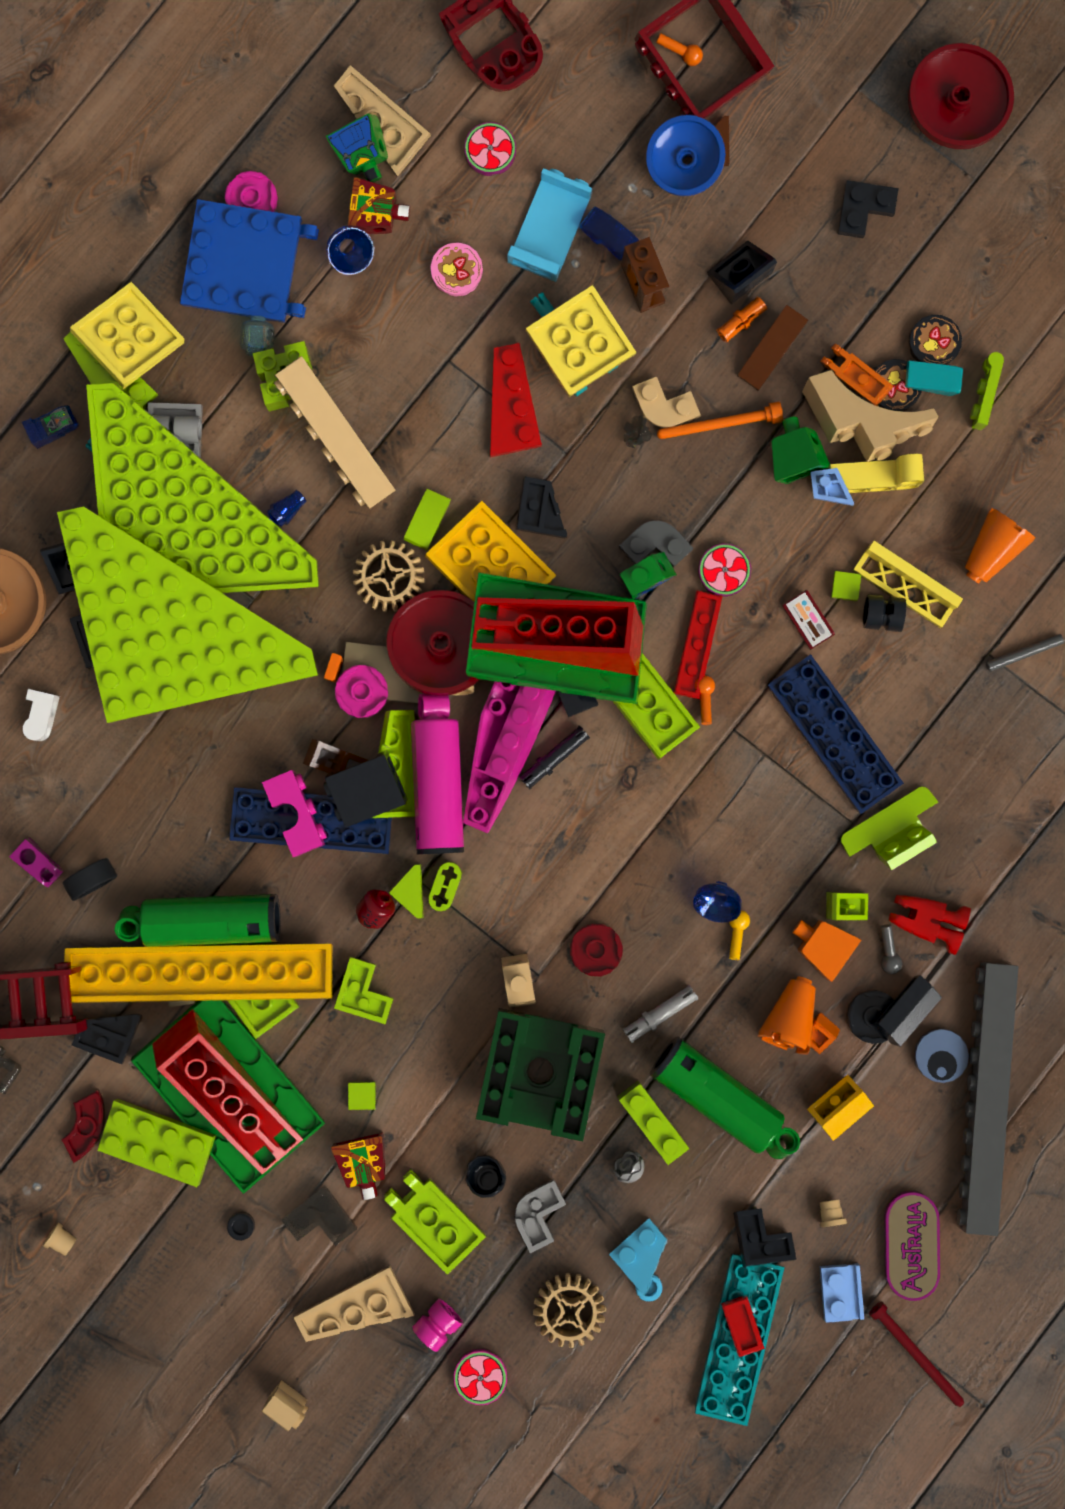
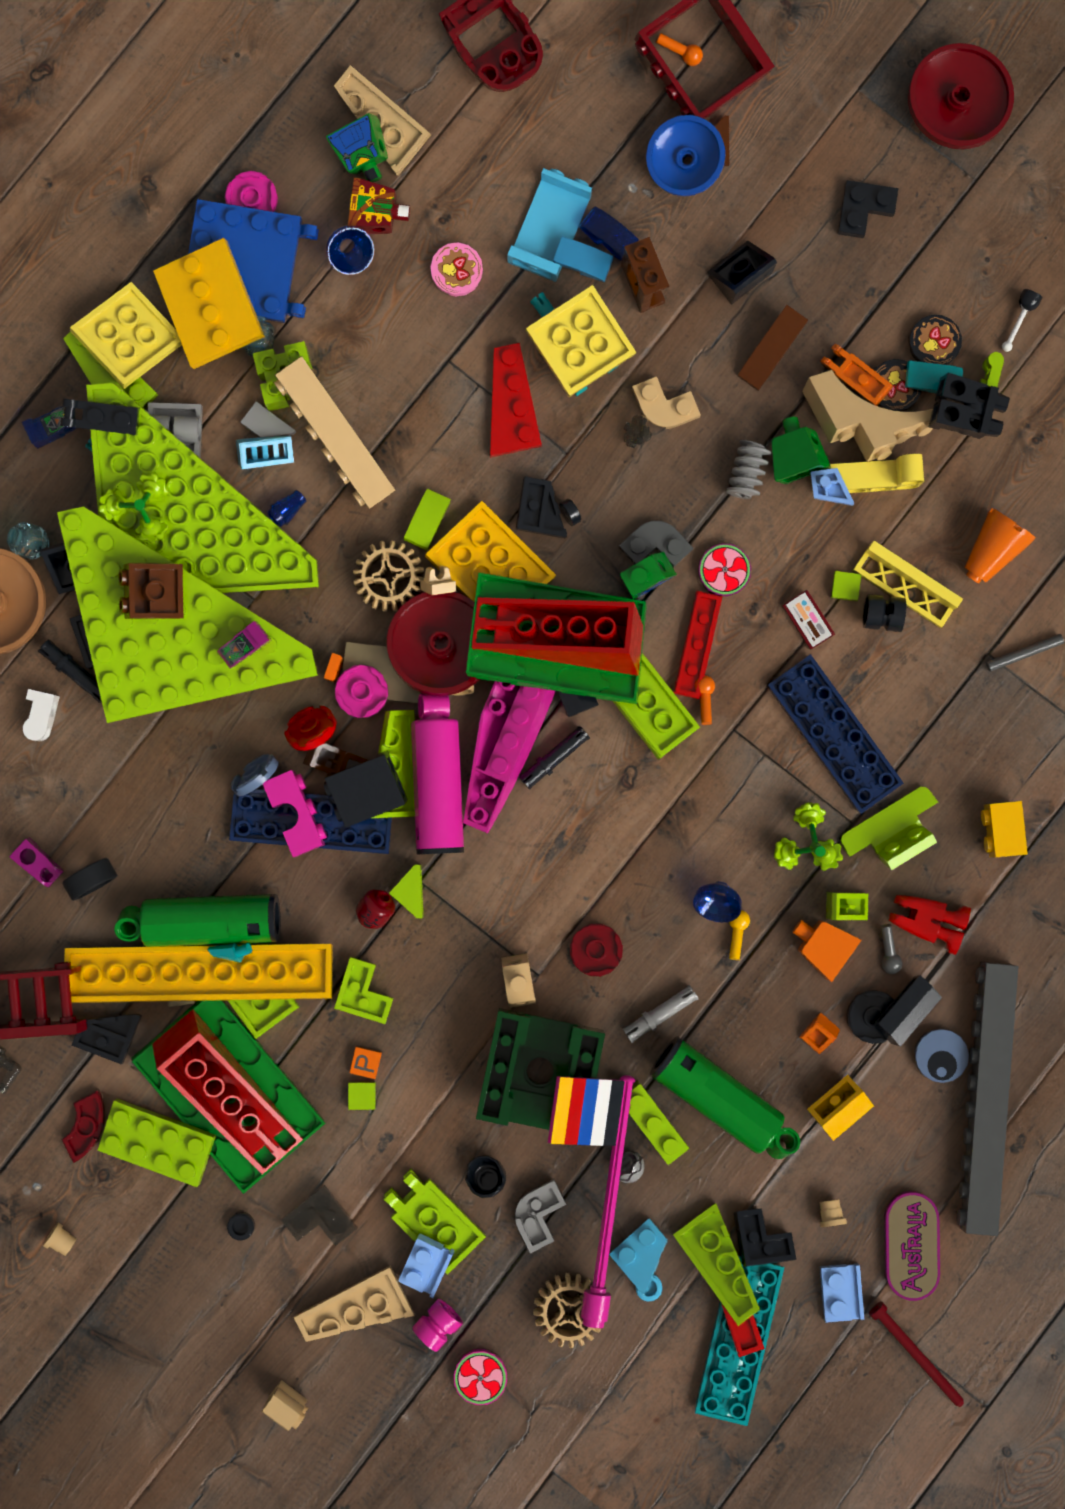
(27, 540): none -> clear light blue head
(66, 664): none -> black pin
(101, 417): none -> black plate
(151, 489): none -> lime plant
(151, 591): none -> reddish brown plate
(208, 303): none -> yellow plate
(231, 951): none -> teal bar
(244, 644): none -> leg
(253, 443): none -> medium azure slope
(255, 774): none -> sand blue tile
(265, 423): none -> light grey tile
(310, 728): none -> red tile
(362, 1162): torso -> none
(365, 1062): none -> orange tile
(426, 1265): none -> light blue plate
(437, 584): none -> tan tile
(439, 883): lime beam -> none
(490, 149): tile -> none
(570, 512): none -> black tile
(583, 258): none -> dark azure slope
(595, 1114): none -> flag
(714, 1256): none -> lime wing
(741, 319): orange pin -> none
(747, 470): none -> light grey piece
(771, 413): orange piece -> none
(791, 1017): orange cone -> none
(825, 853): none -> lime plant
(967, 407): none -> black hips
(1004, 829): none -> yellow brick
(1028, 301): none -> hinge

